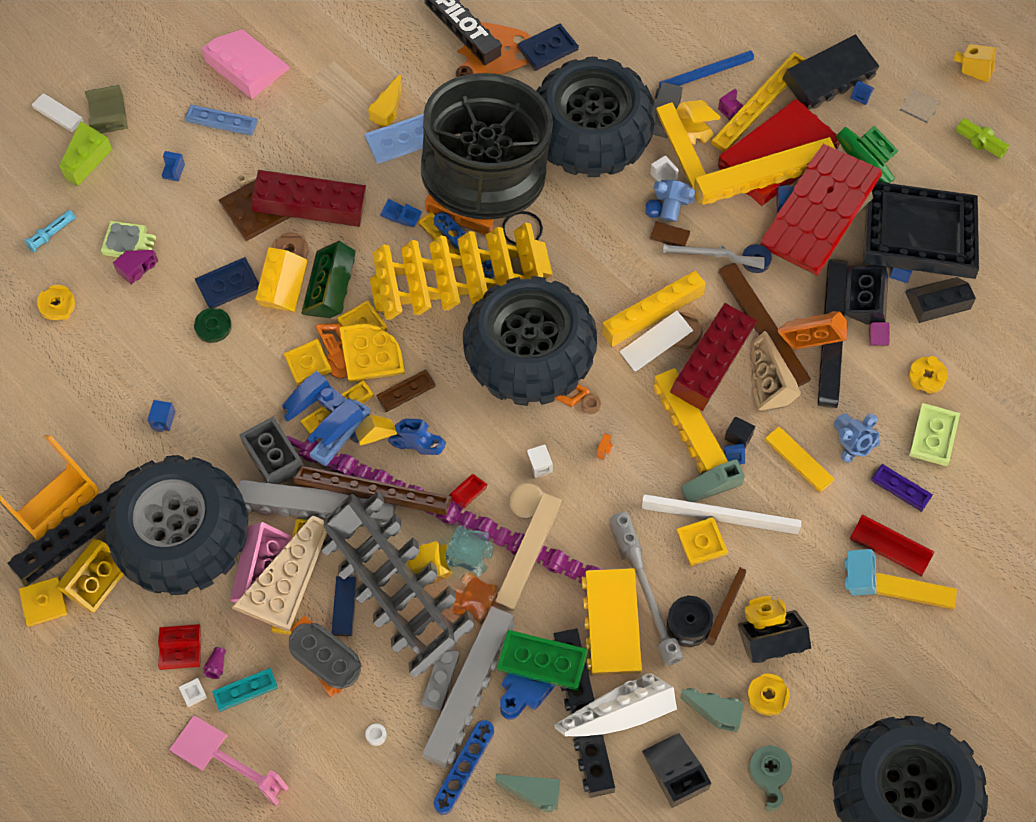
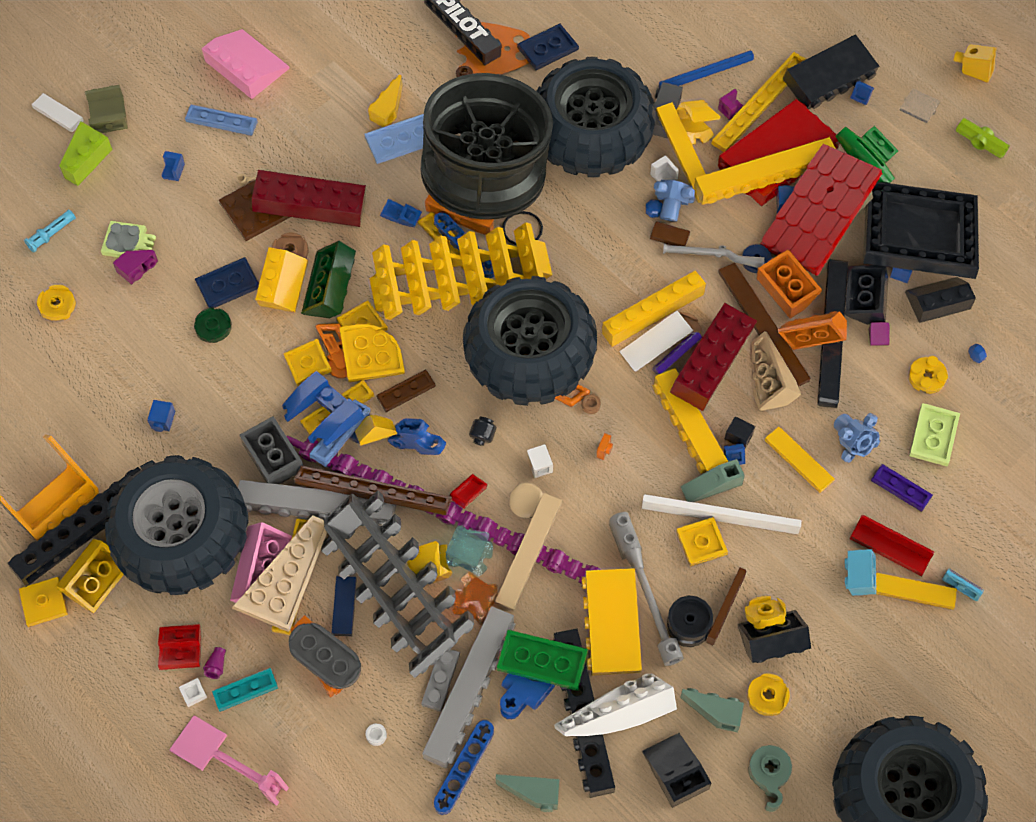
(482, 431): none -> black head
(677, 352): none -> dark purple tile
(788, 283): none -> orange slope
(963, 584): none -> medium azure slope
(977, 353): none -> blue tile

